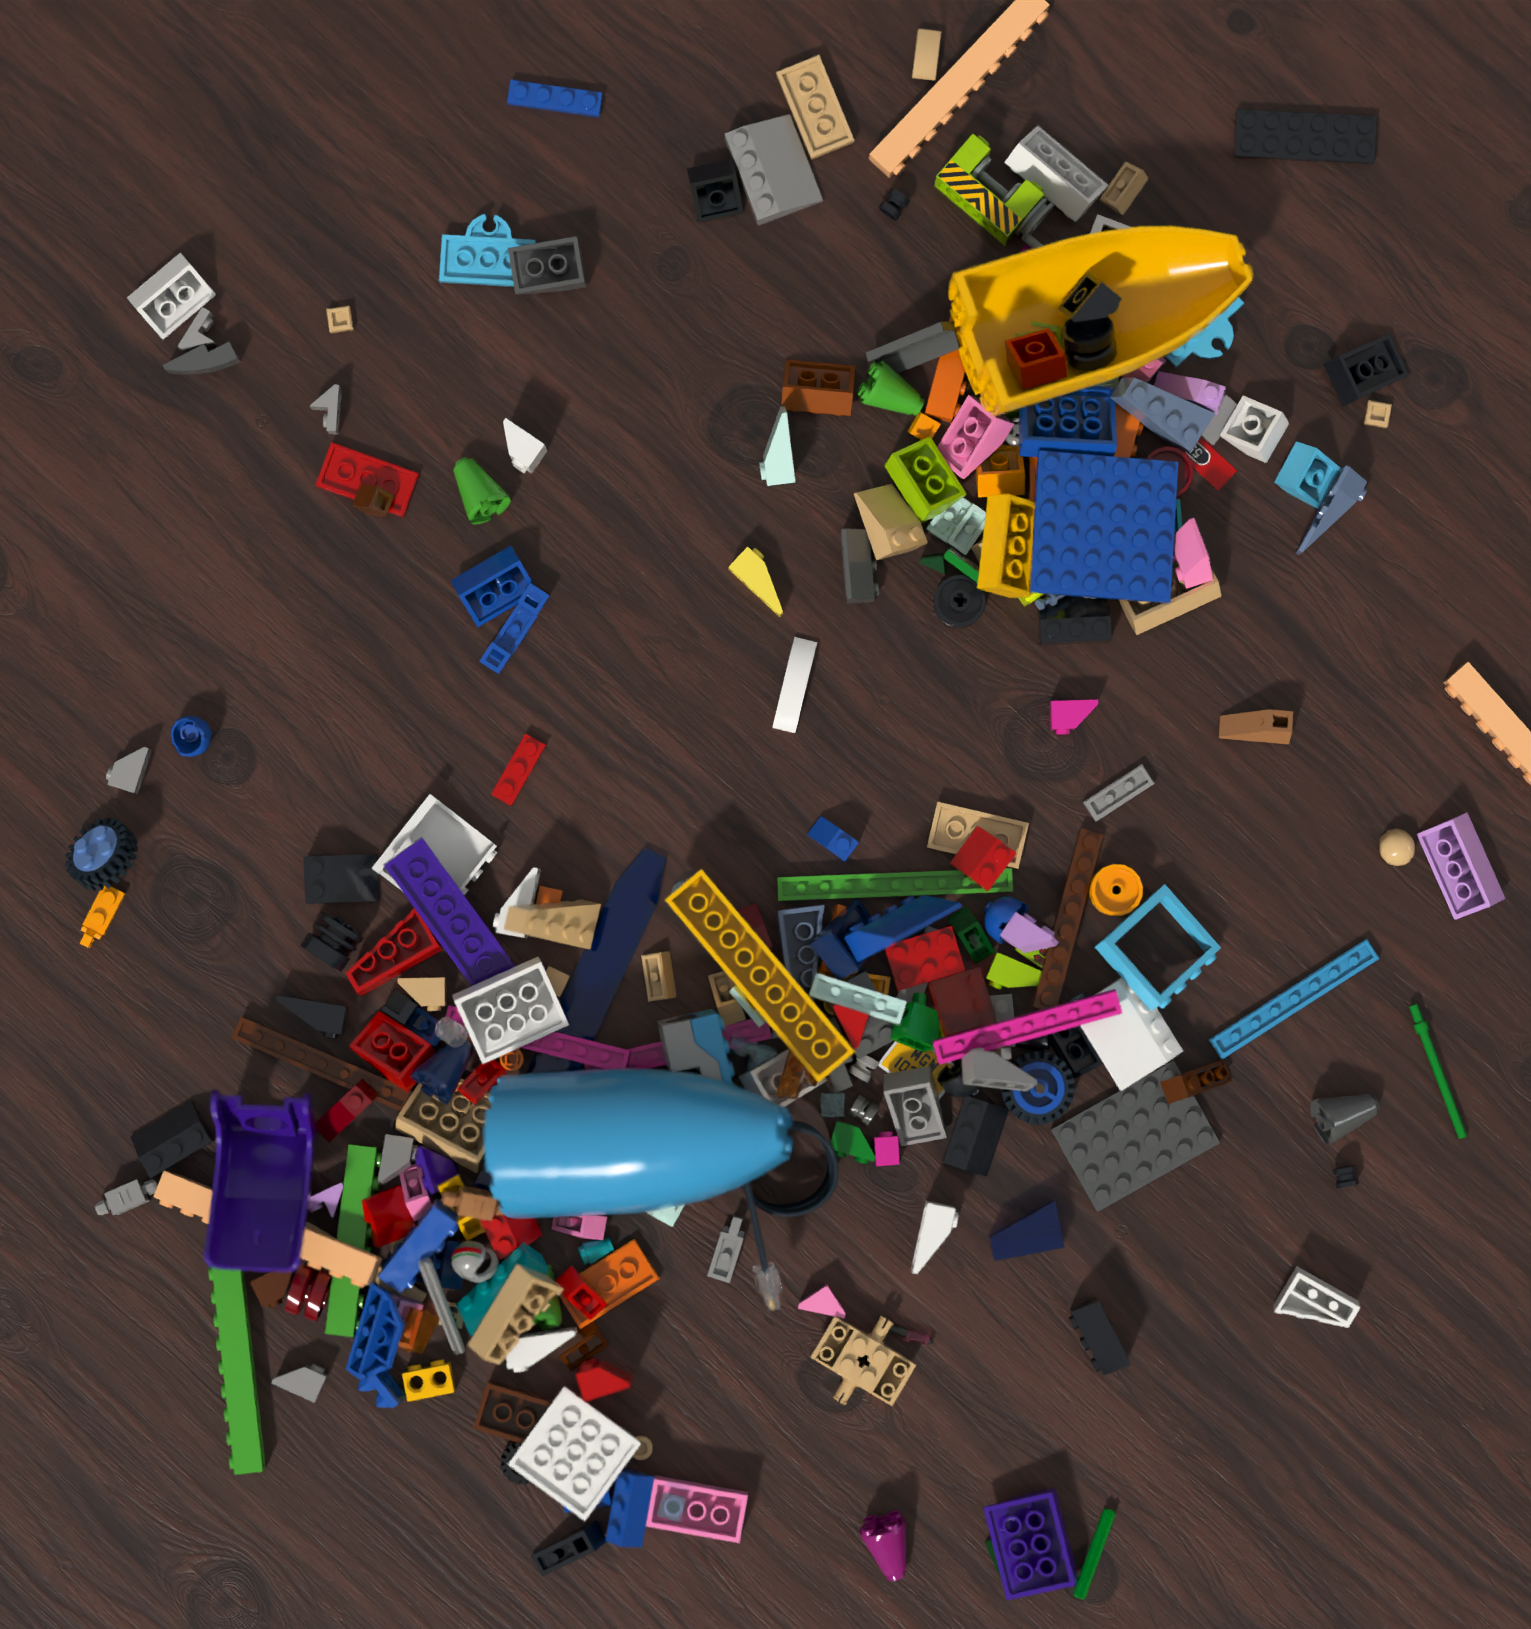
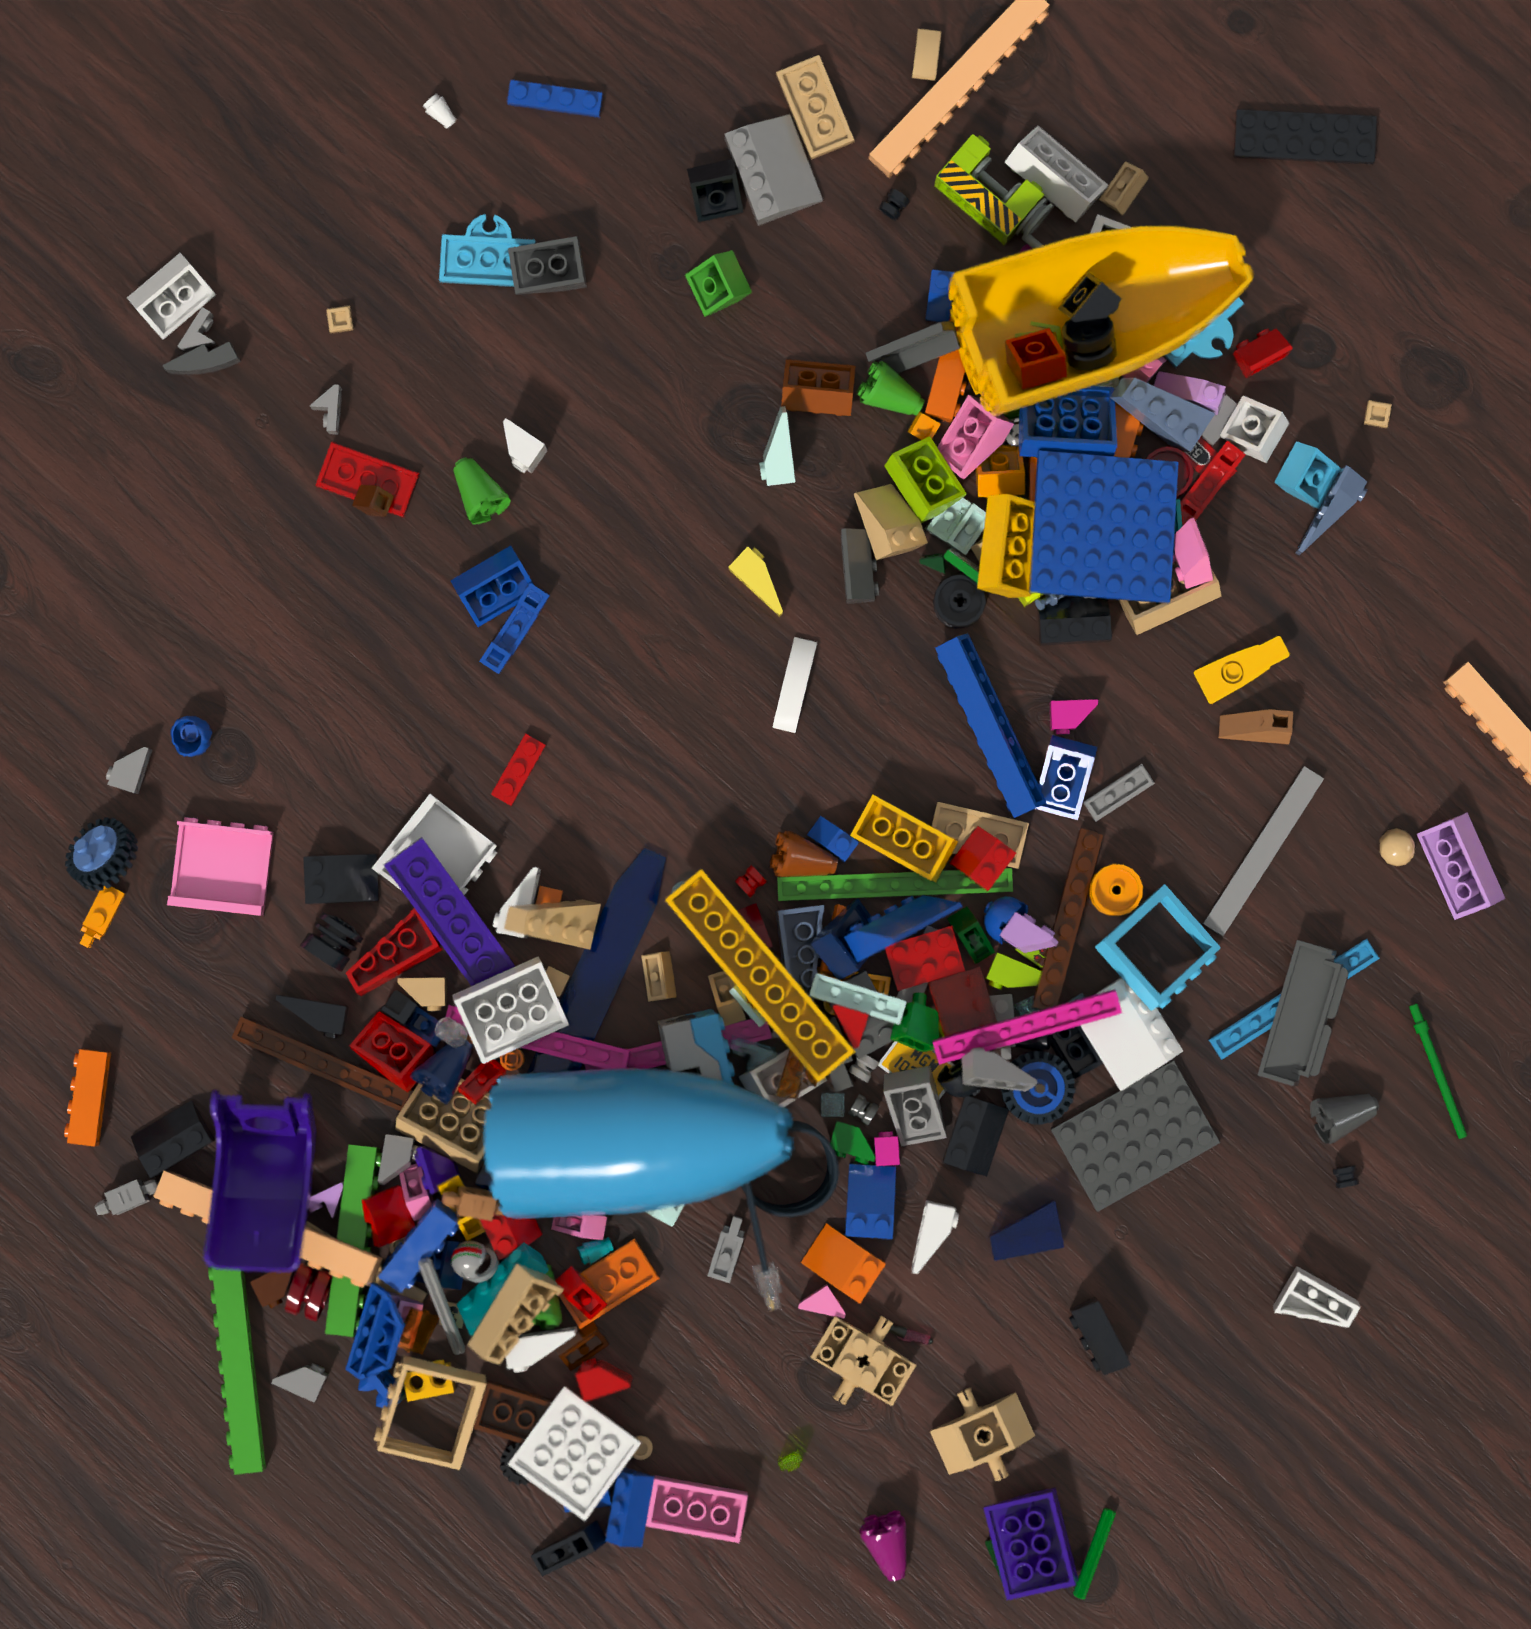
(88, 1097): none -> orange brick
(221, 867): none -> bright pink panel
(345, 1110): dark red slope -> none
(421, 1452): none -> tan window
(439, 110): none -> white cone
(671, 1506): clear light blue tile -> none
(718, 283): none -> bright green slope
(750, 881): none -> red wheel
(790, 1461): none -> clear neon green plate
(801, 857): none -> dark orange cone
(843, 1263): none -> orange slope
(870, 1201): none -> blue slope
(904, 838): none -> yellow brick
(938, 300): none -> blue slope
(959, 1441): none -> tan slope
(990, 725): none -> blue brick
(1024, 1006): none -> clear light blue wheel
(1066, 776): none -> blue slope
(1196, 1081): reddish brown slope -> none
(1210, 481): none -> red slope
(1239, 668): none -> yellow piece
(1261, 352): none -> red slope
(1263, 851): none -> light grey tile
(1299, 1025): none -> dark grey slope
(1366, 369): black slope -> none

